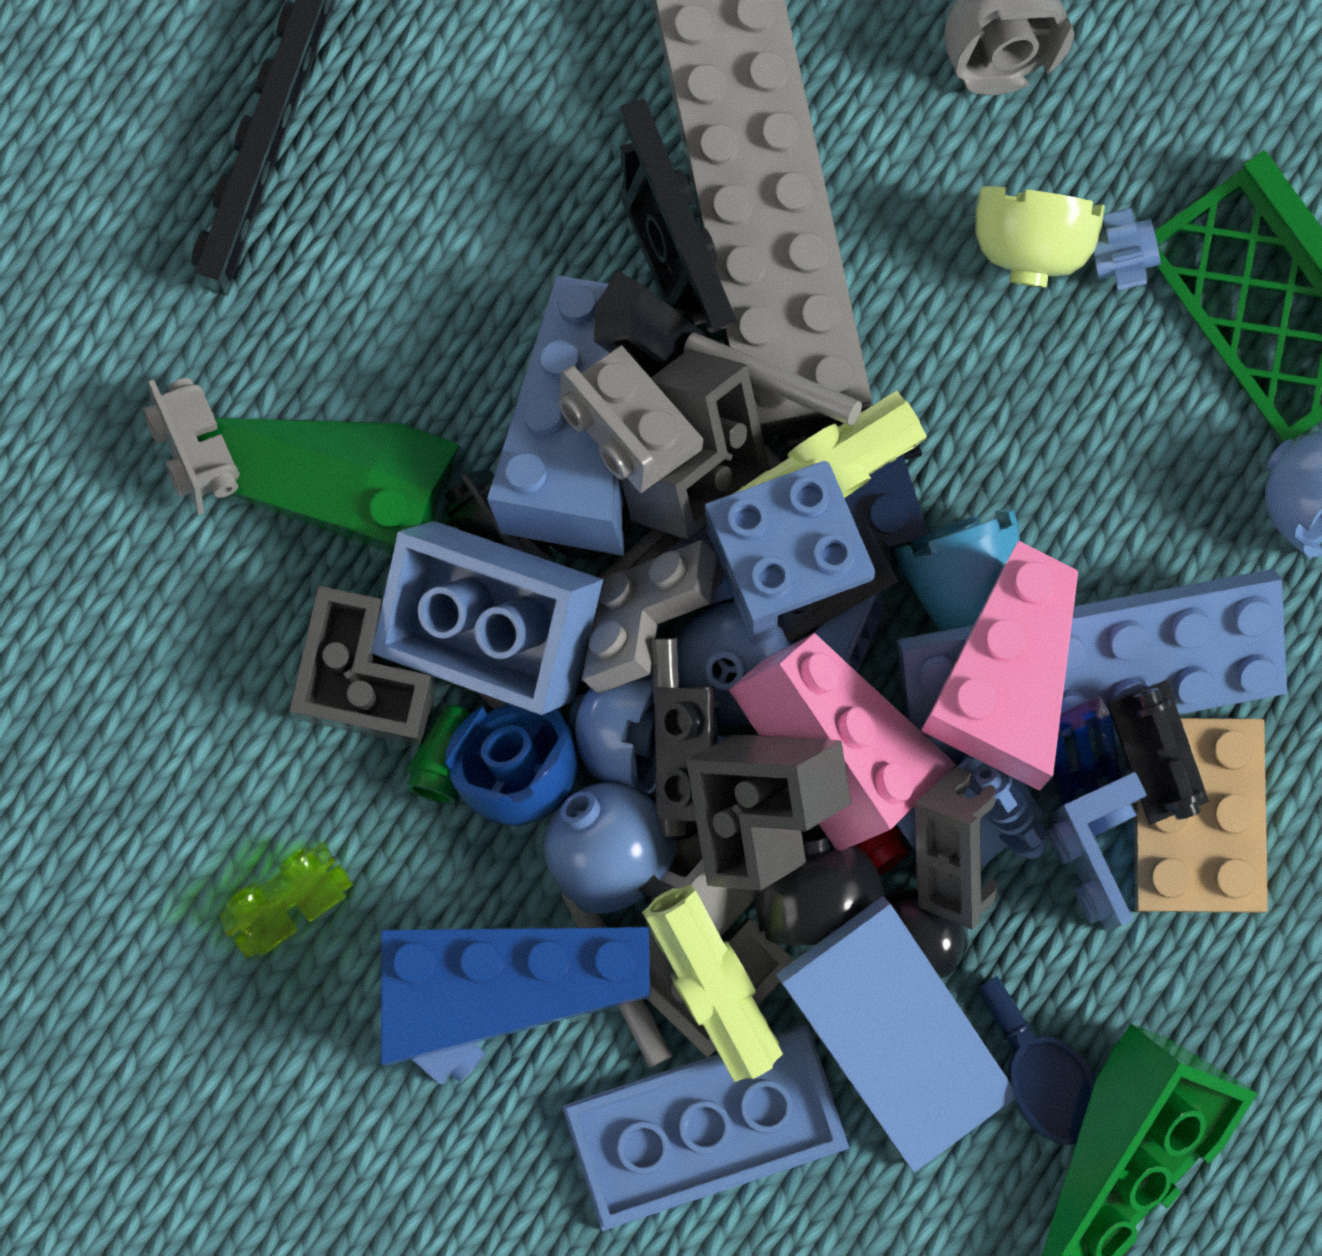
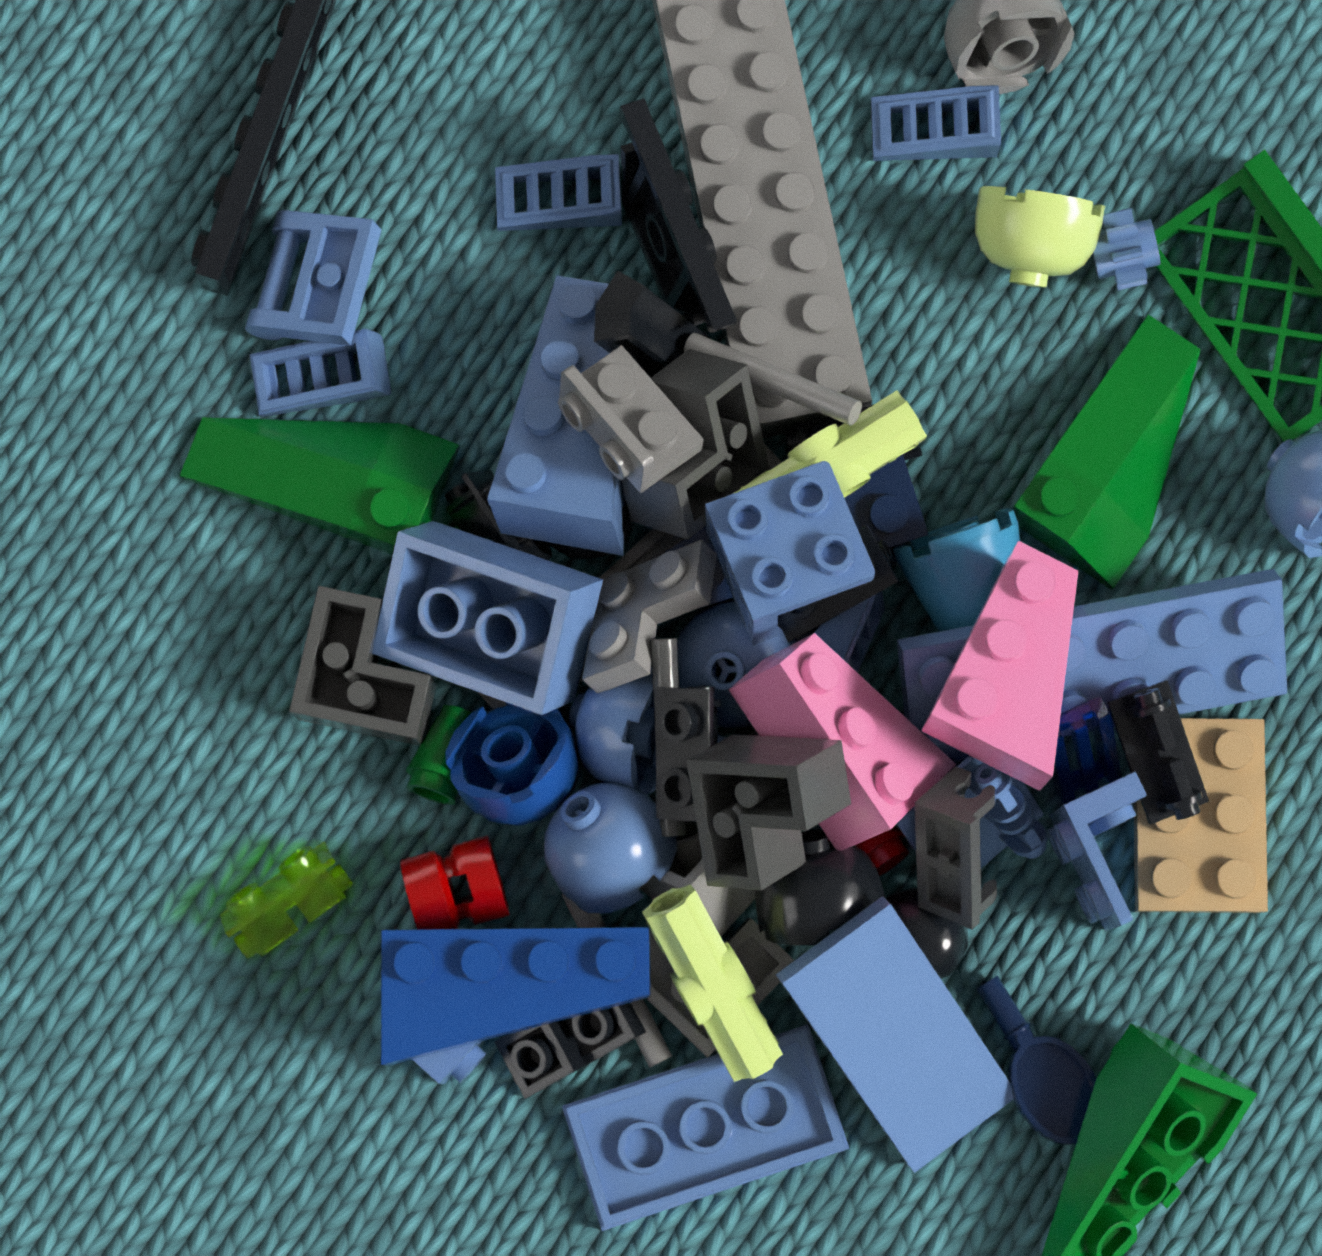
(196, 465): light grey hinge -> none
(329, 279): none -> medium blue plate
(372, 366): none -> medium blue slope
(432, 892): none -> red wheel
(557, 171): none -> medium blue slope
(565, 1046): none -> black slope
(955, 100): none -> medium blue slope
(1109, 468): none -> green wedge

